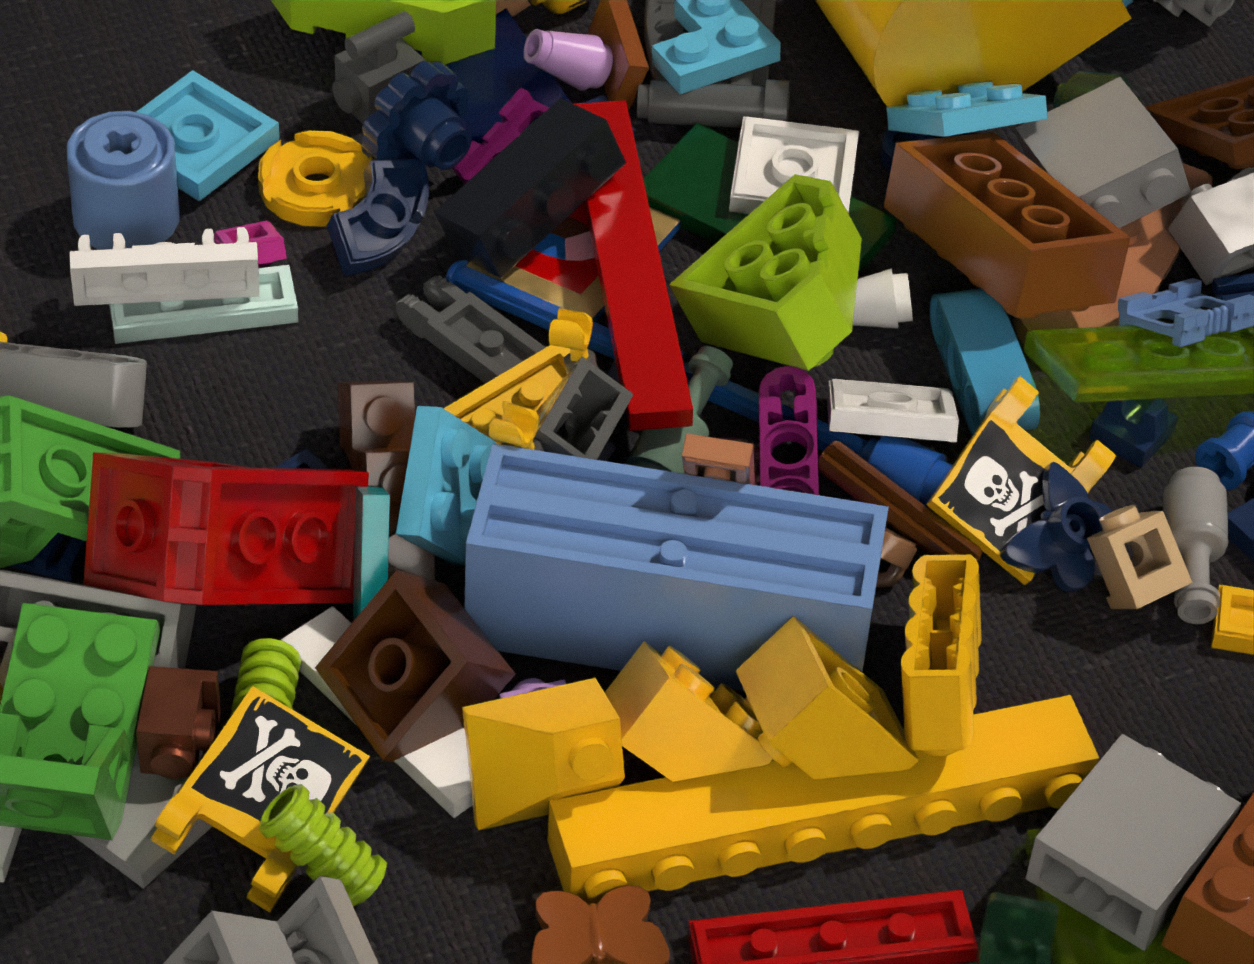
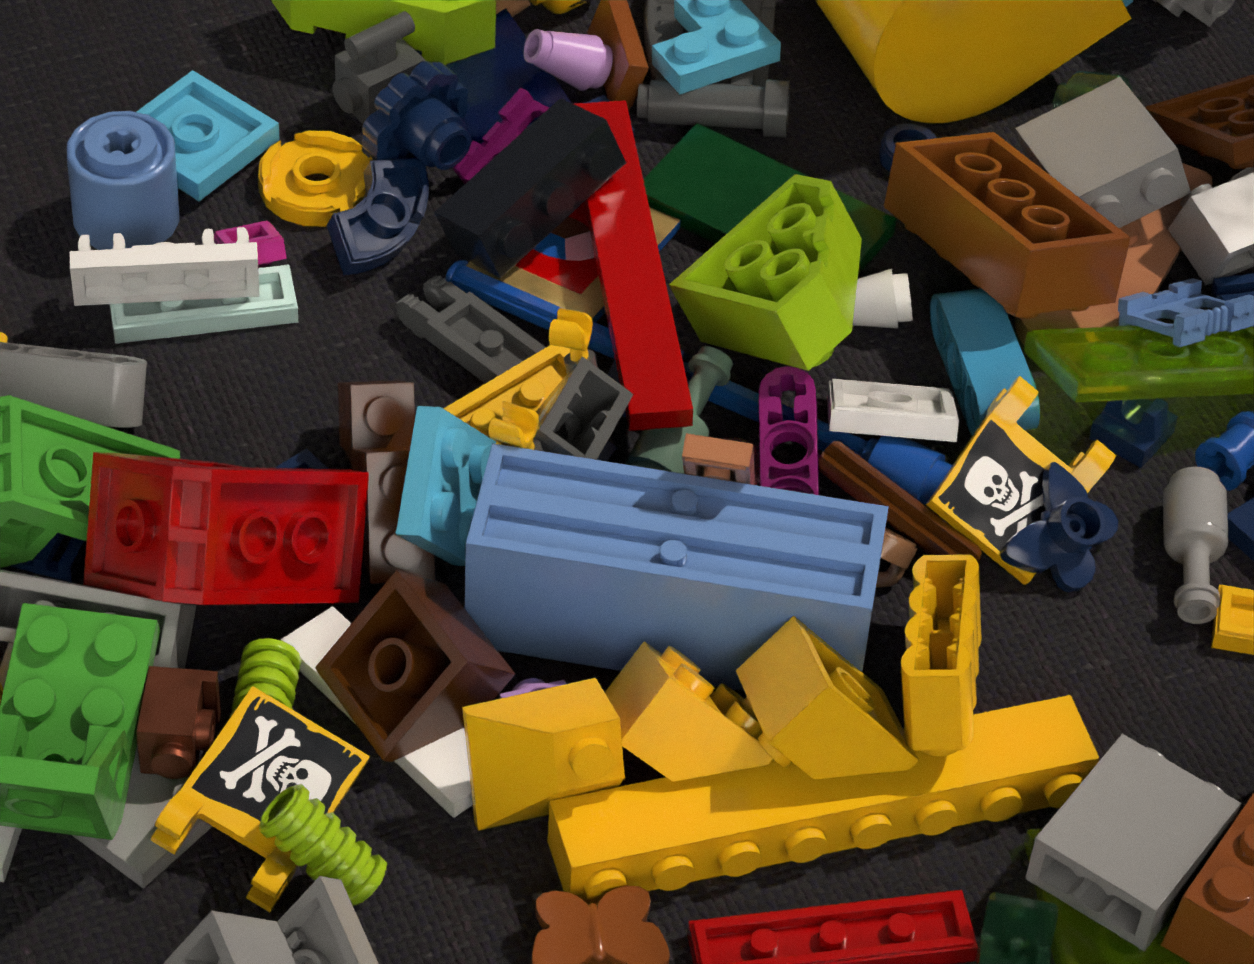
(370, 545): teal tile -> none
(778, 149): white tile -> none
(972, 109): medium azure plate -> none
(1156, 559): tan brick -> none

